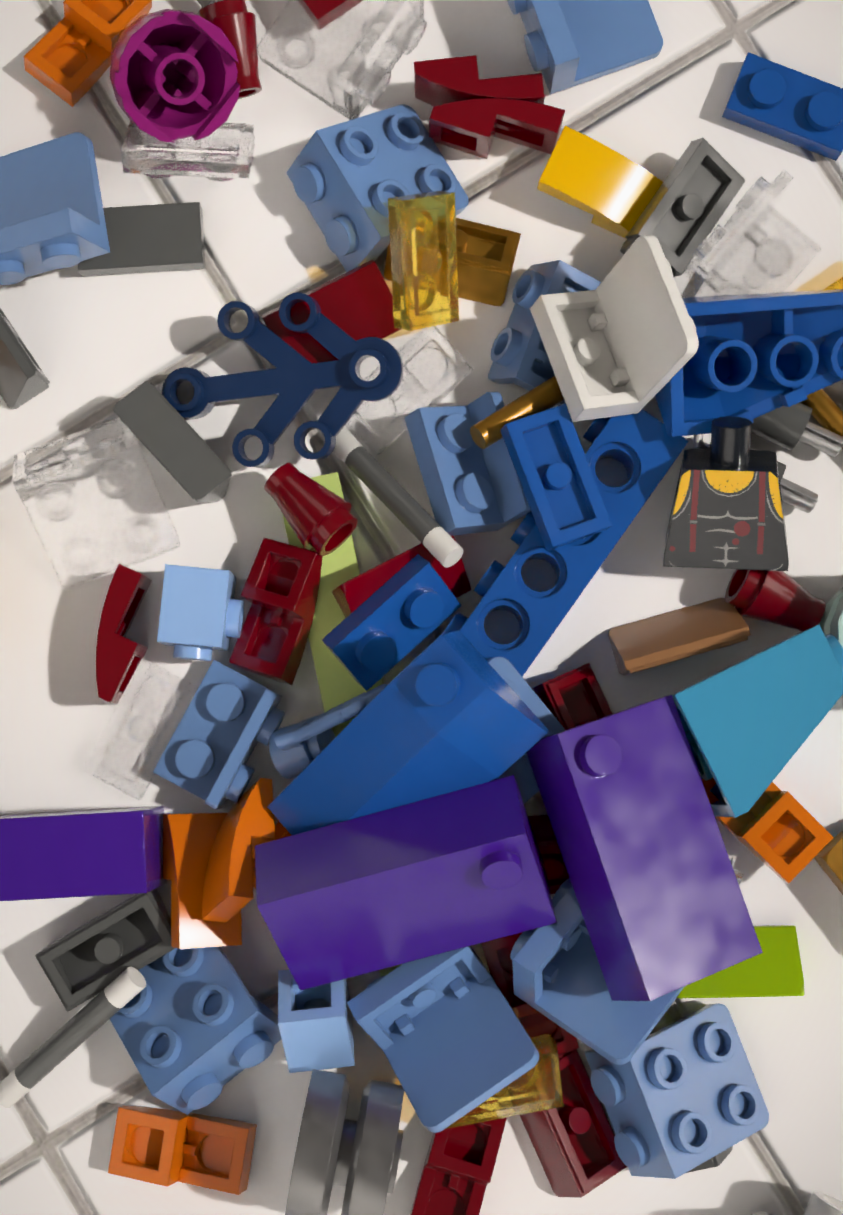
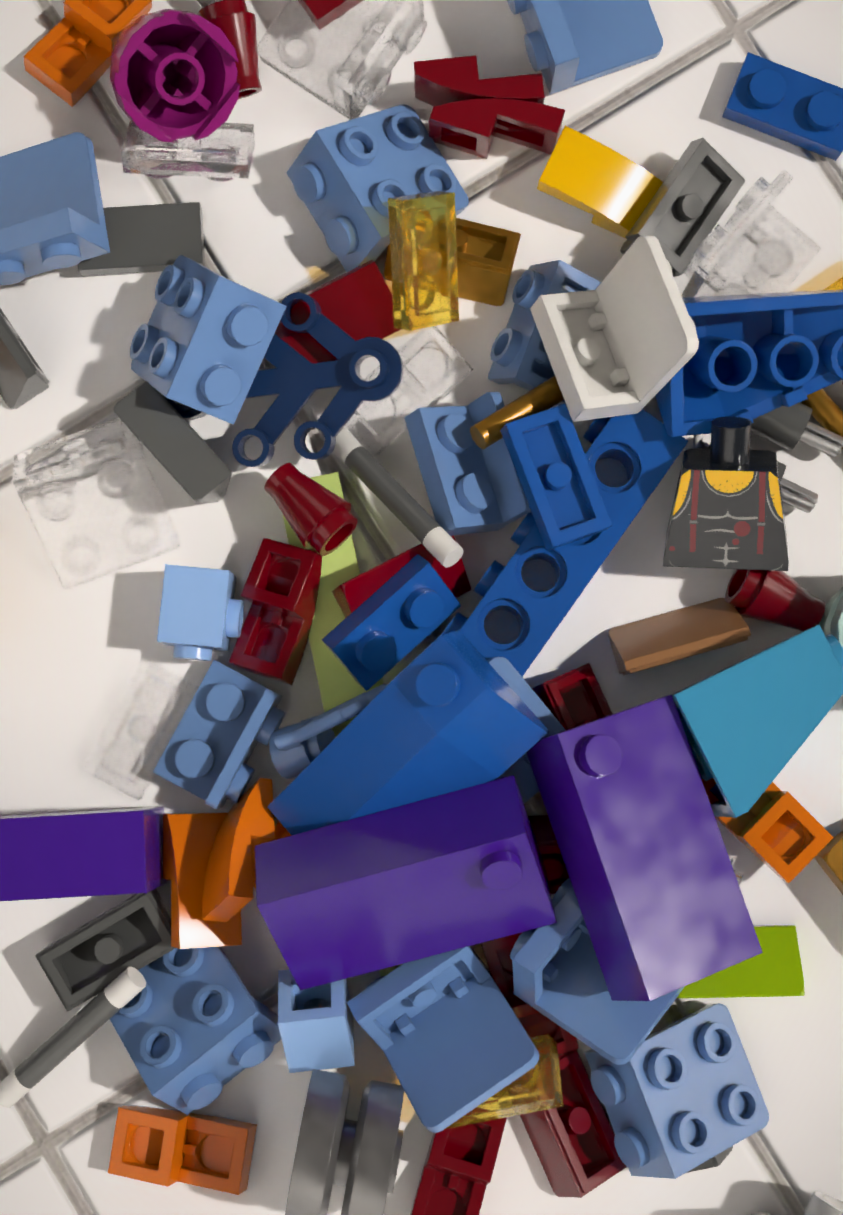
(115, 653): dark red slope -> none
(204, 339): none -> medium blue bracket

